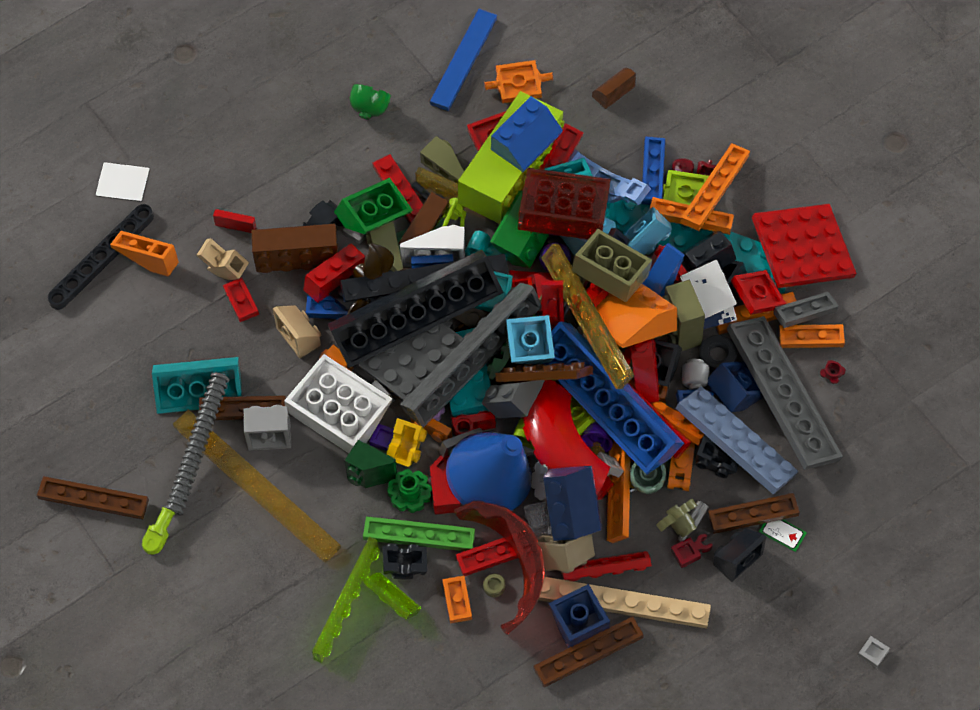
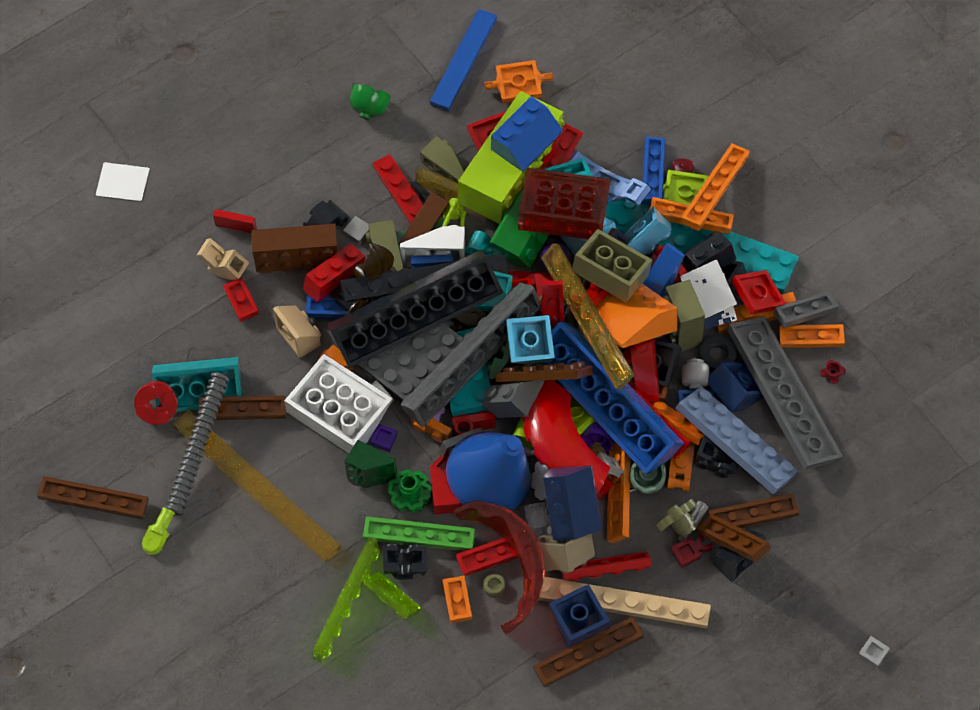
(97, 265): black beam -> none
(145, 409): none -> red plate
(147, 252): orange slope -> none
(267, 427): light grey brick -> none
(372, 207): green slope -> none
(406, 442): yellow cylinder -> none
(615, 87): reddish brown brick -> none
(705, 168): dark red piece -> none
(733, 538): none -> reddish brown plate
(784, 533): white sticker -> none
(803, 245): red plate -> none

